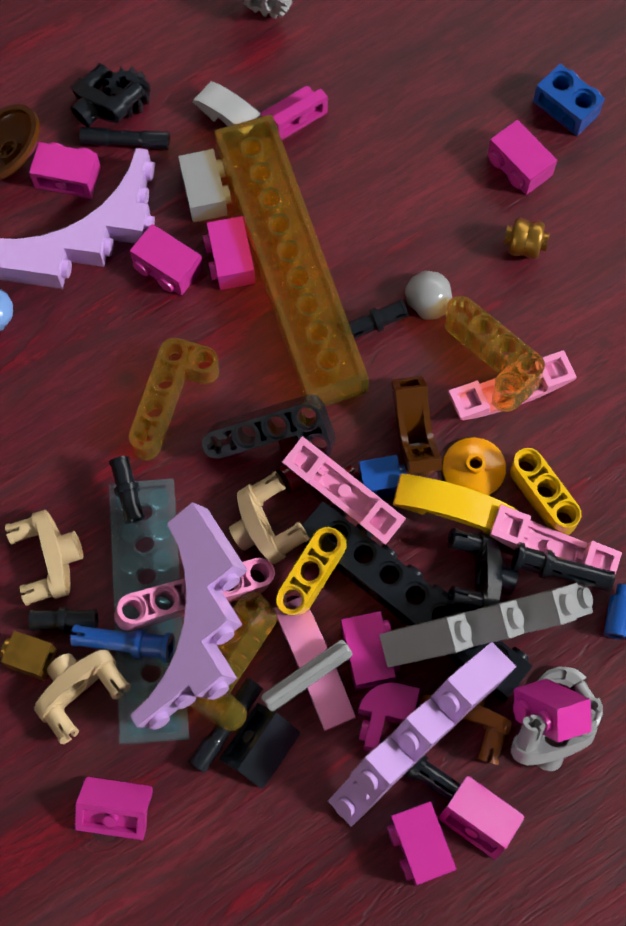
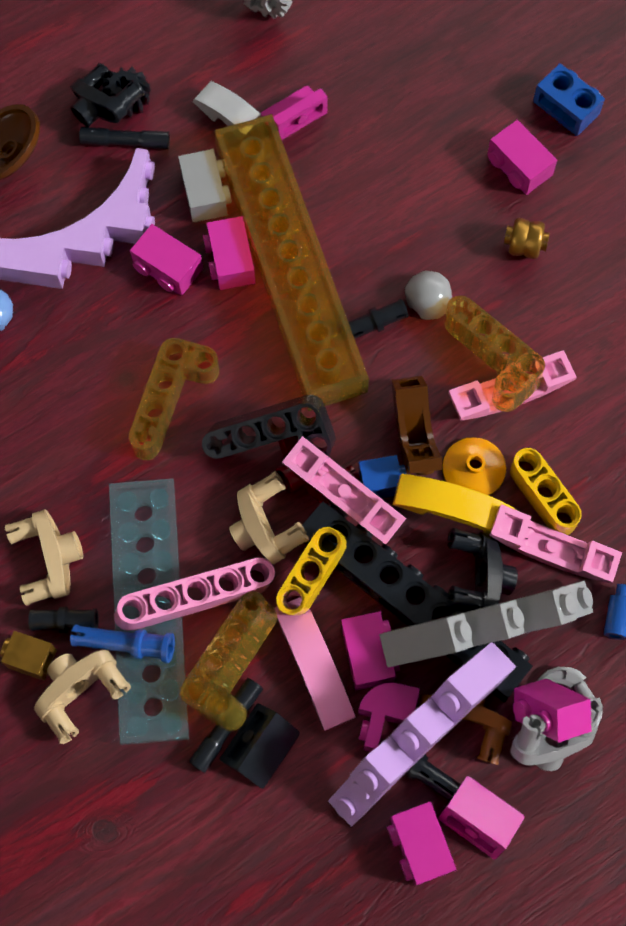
(65, 169): dark pink brick -> none
(113, 808): dark pink panel -> none
(127, 489): black pin -> none
(209, 619): lavender arch -> none
(306, 675): light grey axle -> none
(547, 565): black pin -> none

